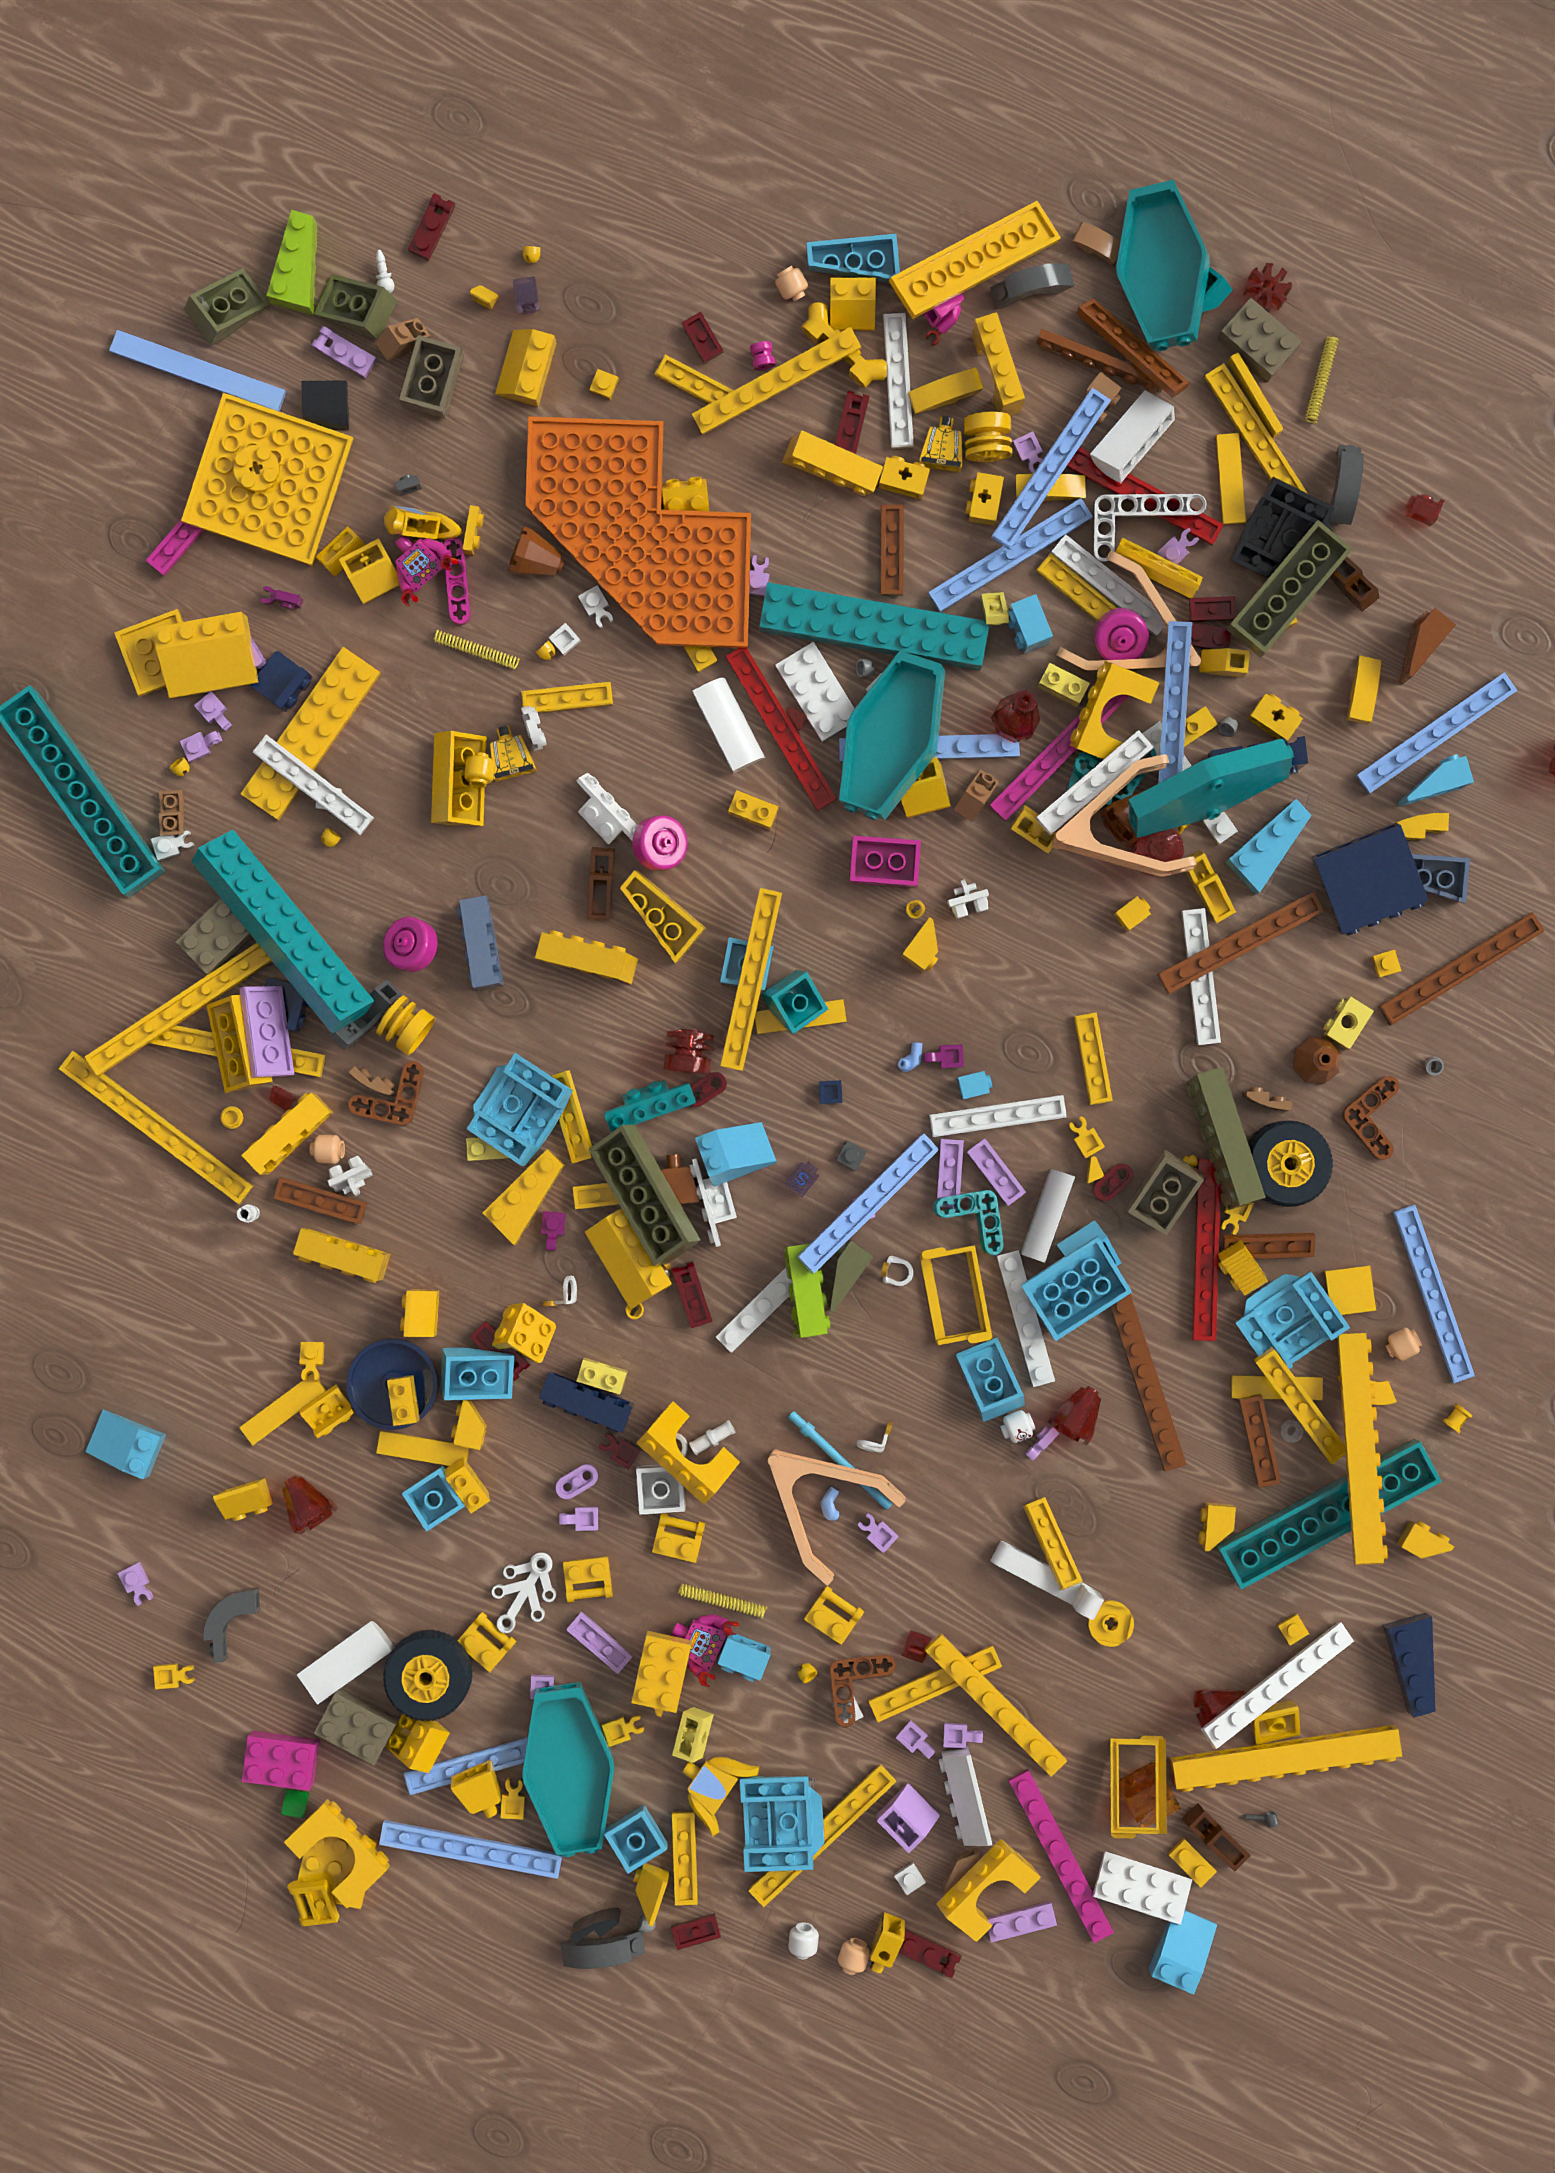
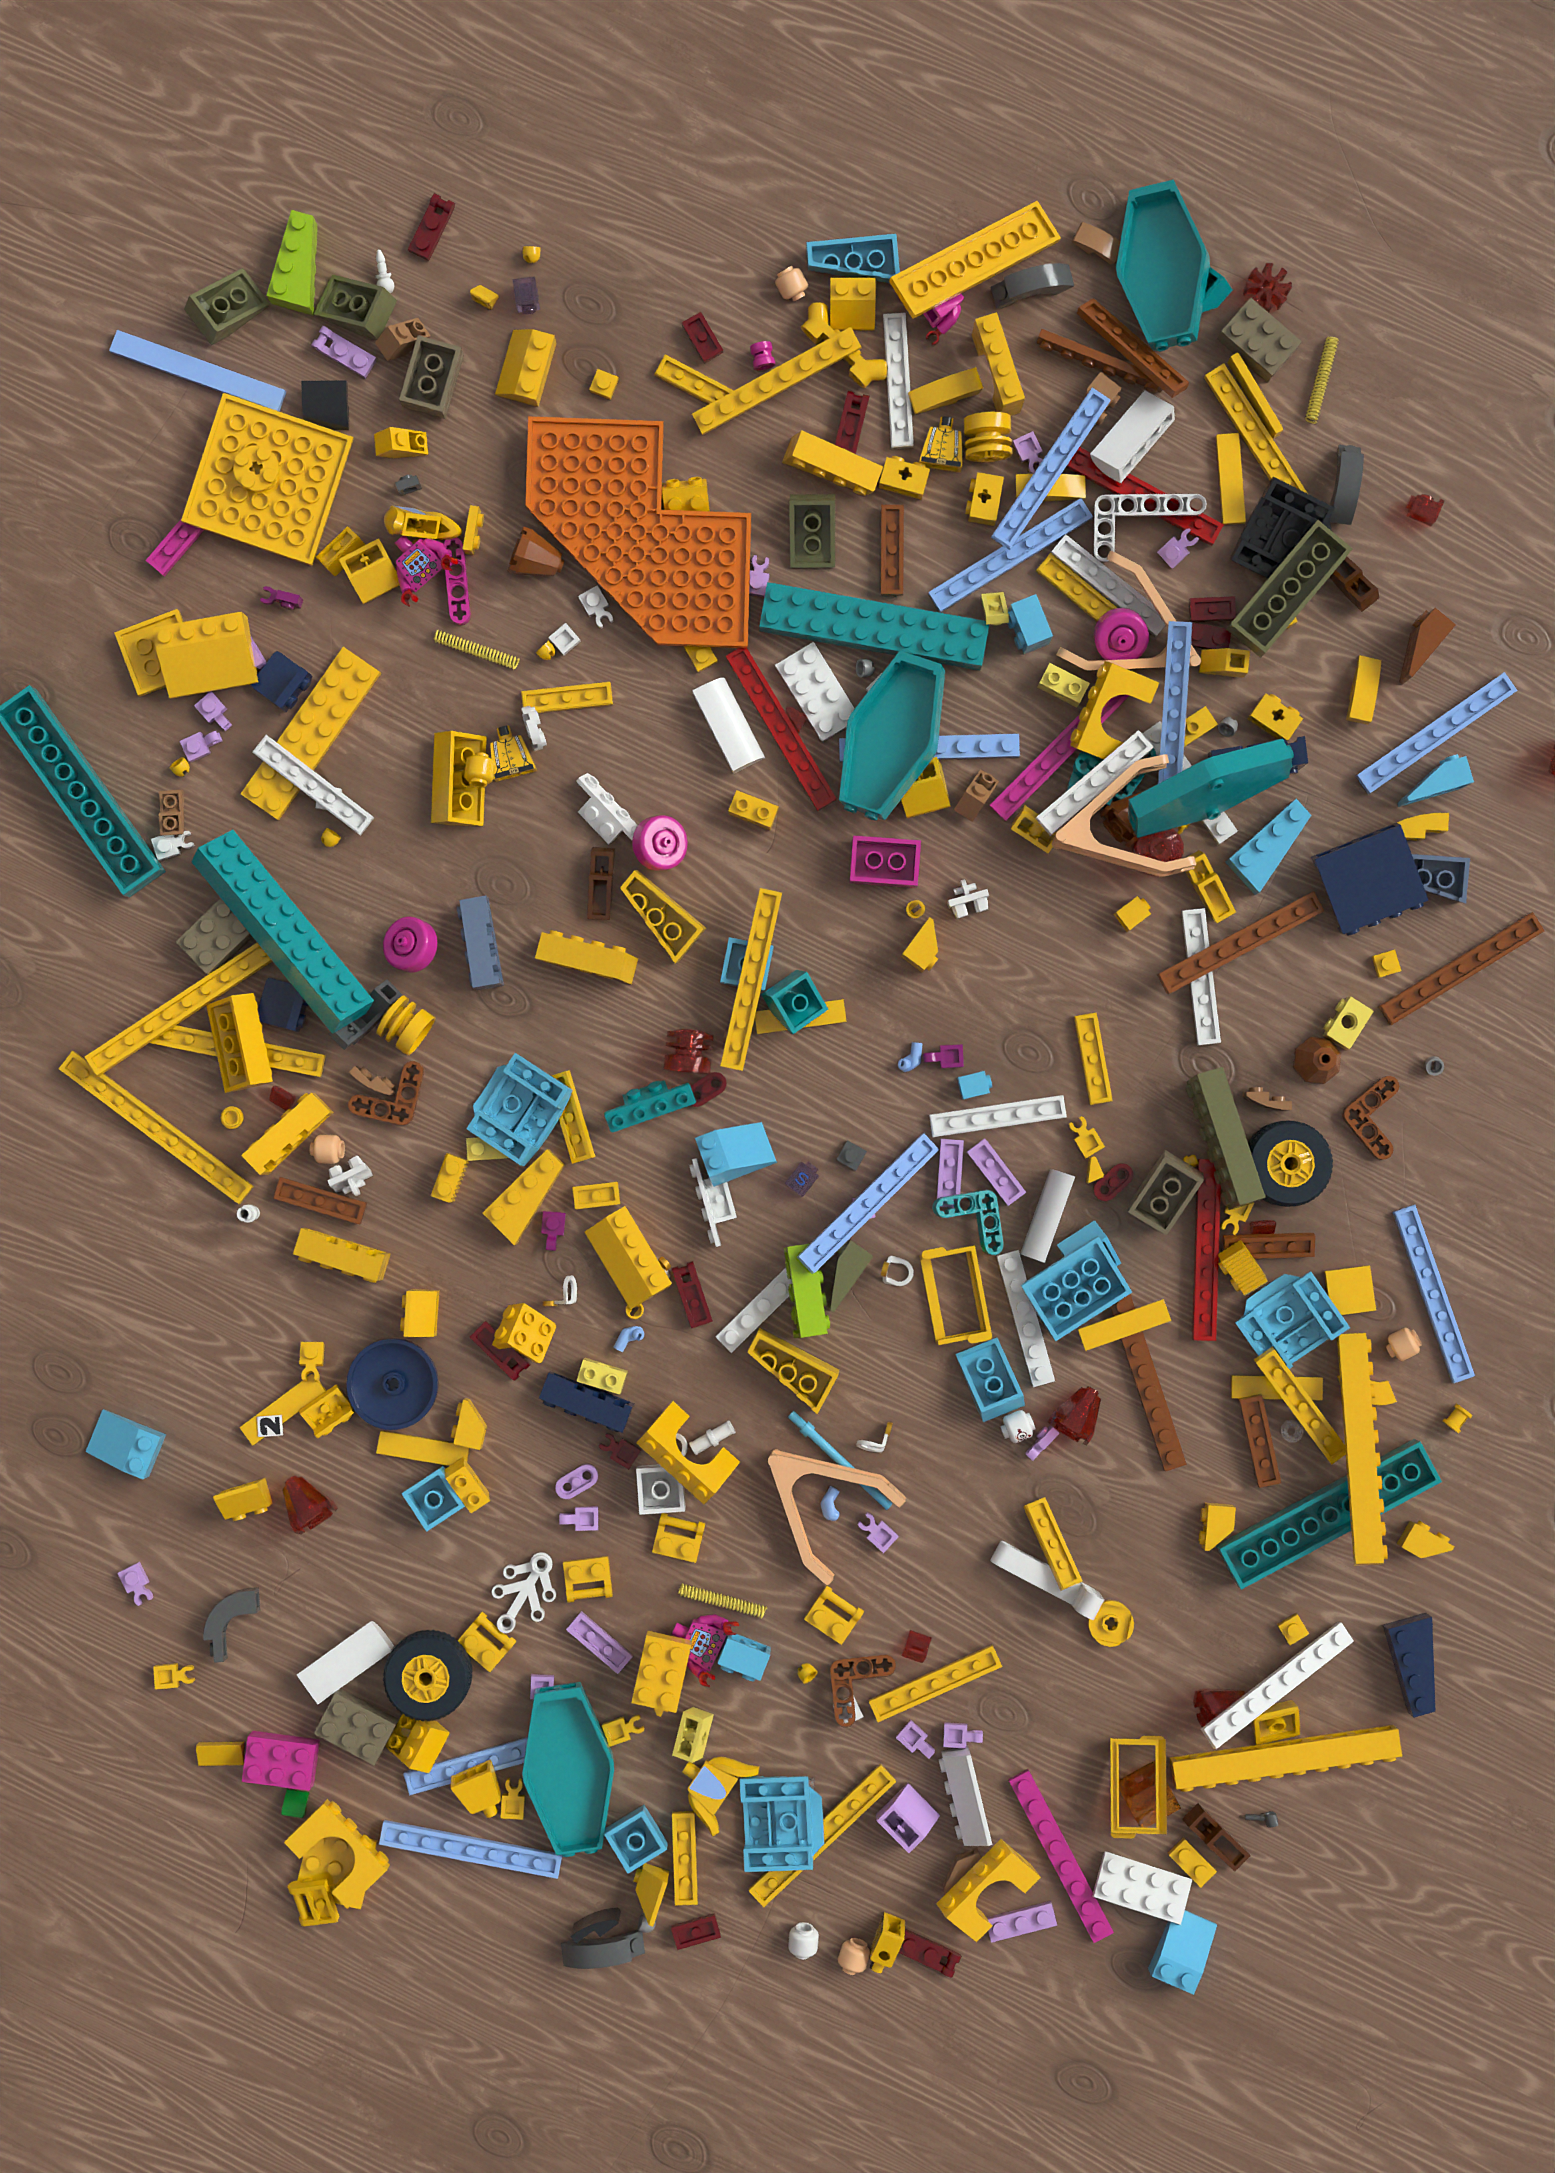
(220, 1753): none -> yellow slope
(266, 1031): lavender tile -> none
(270, 1425): none -> sticker
(400, 443): none -> yellow slope
(403, 1400): yellow brick -> none
(449, 1178): none -> yellow brick
(476, 1374): medium azure slope -> none
(628, 1334): none -> light blue arm
(644, 1195): olive brick -> none
(680, 1180): dark orange torso -> none
(798, 1370): none -> yellow wedge
(812, 530): none -> olive slope
(830, 1092): dark blue plate -> none
(909, 1878): white plate -> none
(995, 1704): yellow plate -> none
(1016, 716): clear red cone -> none
(1124, 1324): none -> yellow tile
(1161, 569): yellow fence -> none
(1262, 1227): none -> clear red slope

